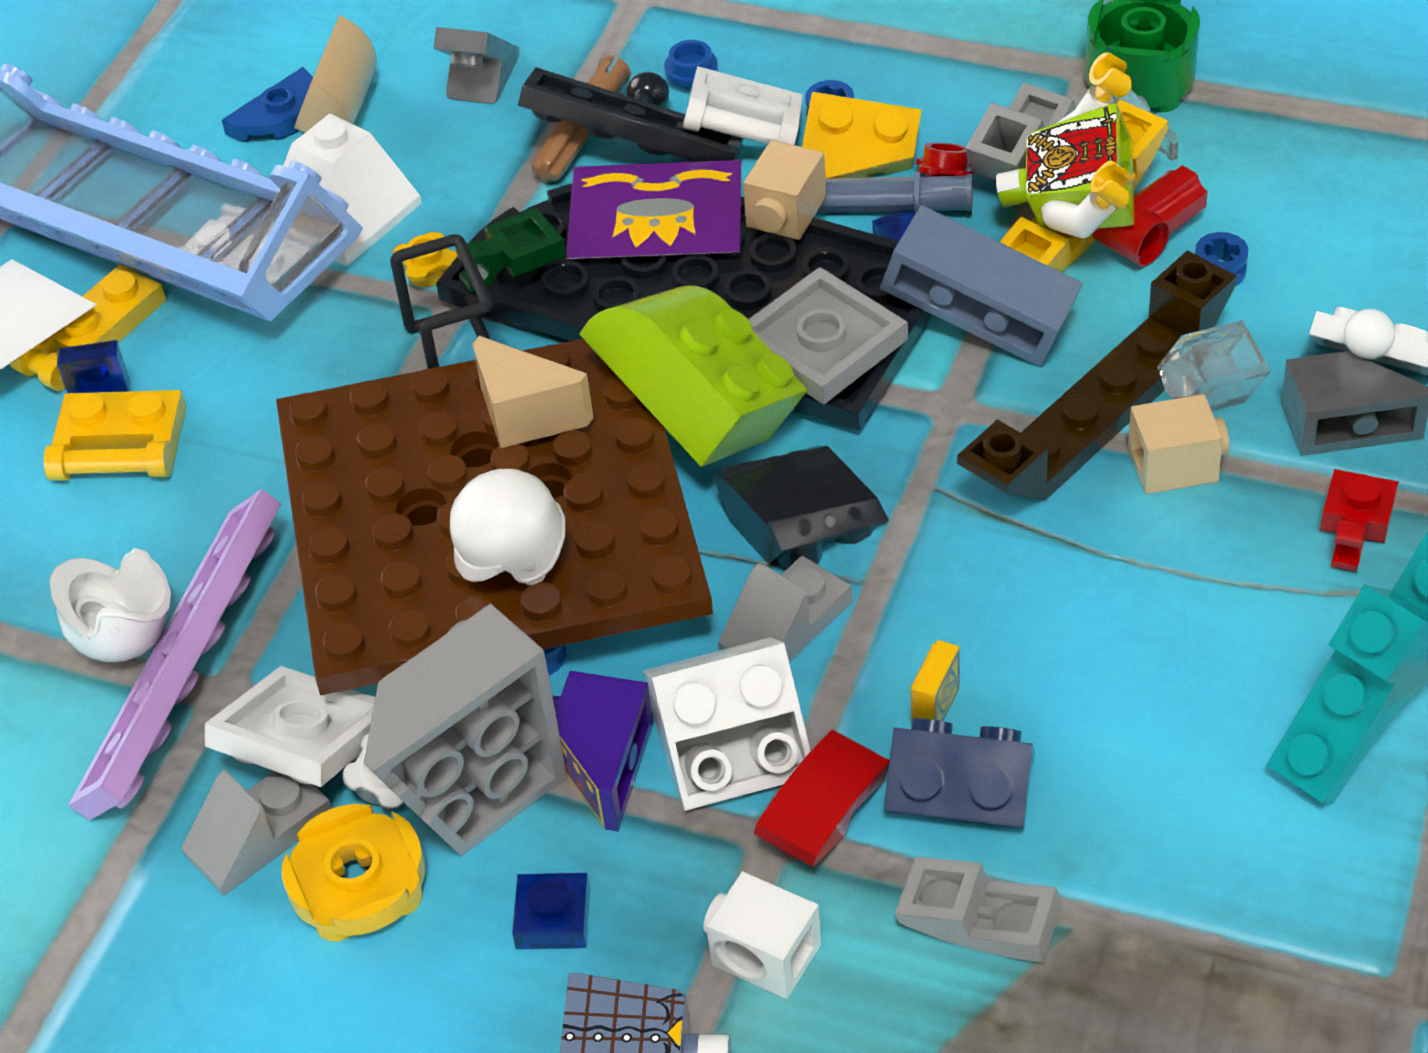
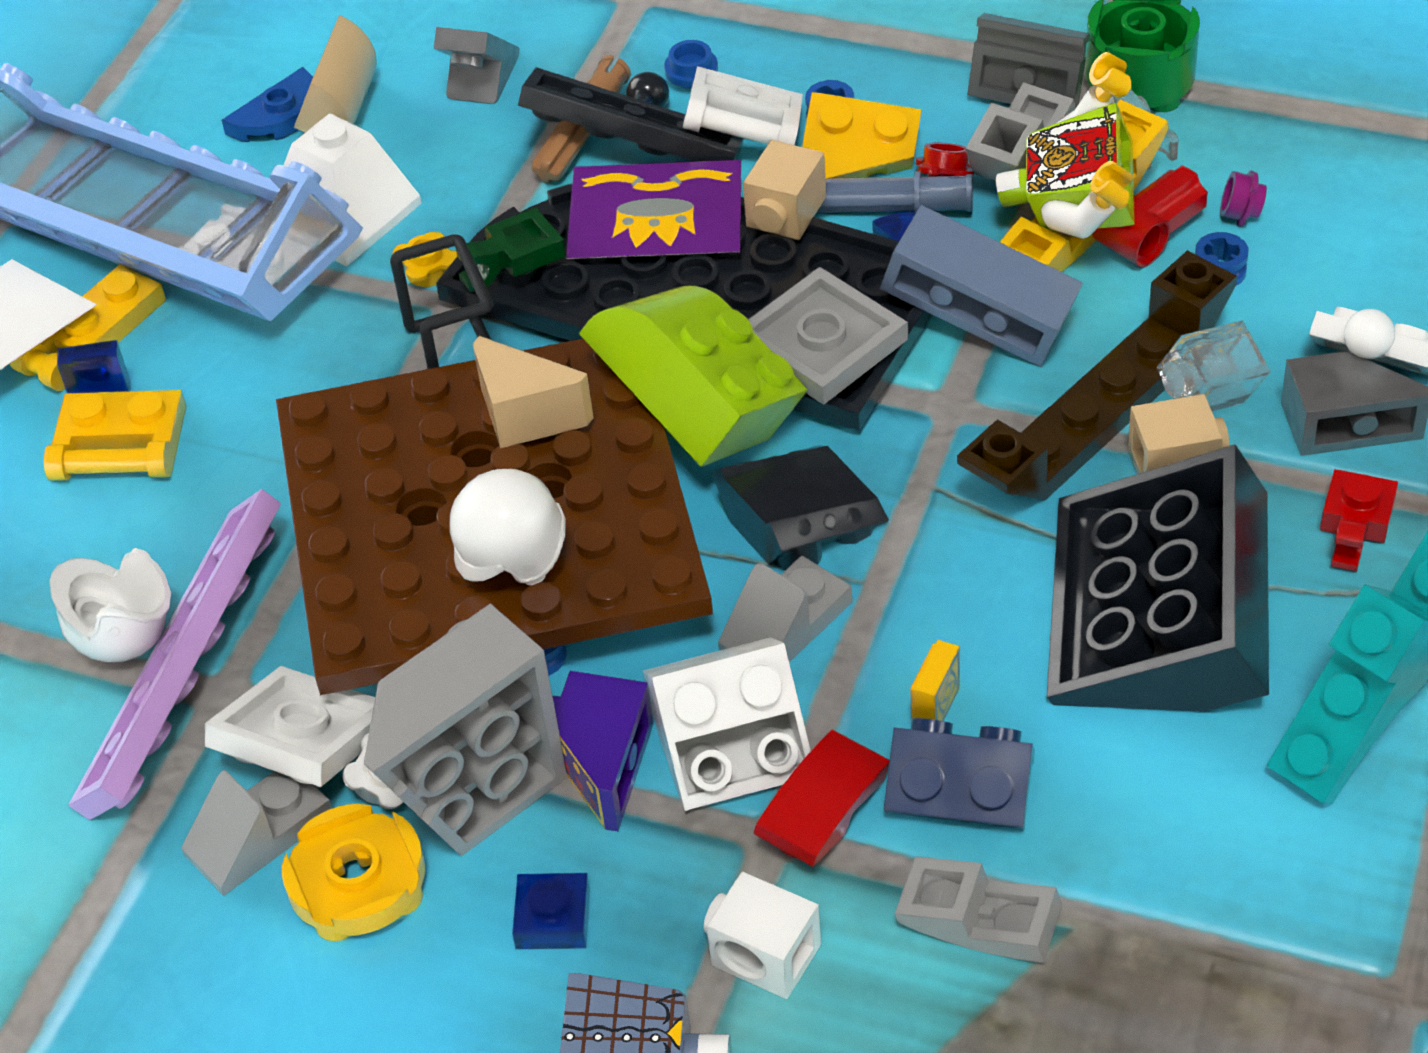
(1026, 52): none -> dark grey plate
(1163, 589): none -> black slope
(1243, 197): none -> magenta plate

